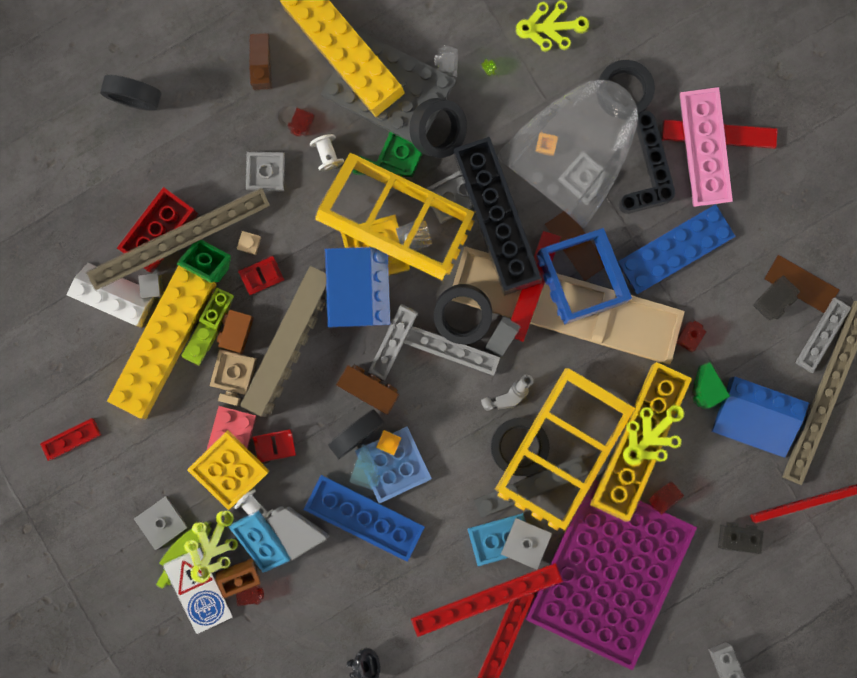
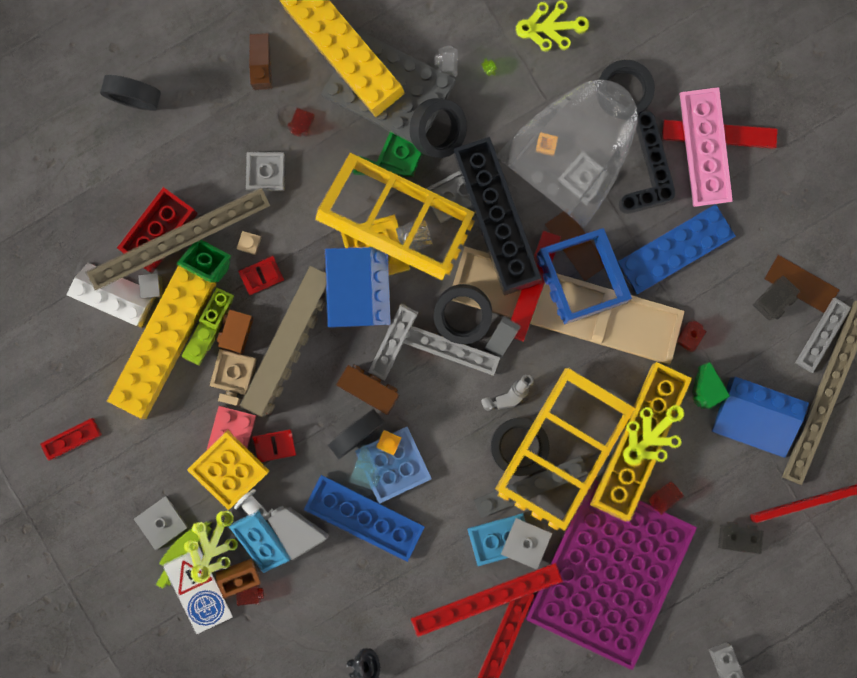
(326, 151): white hose -> none

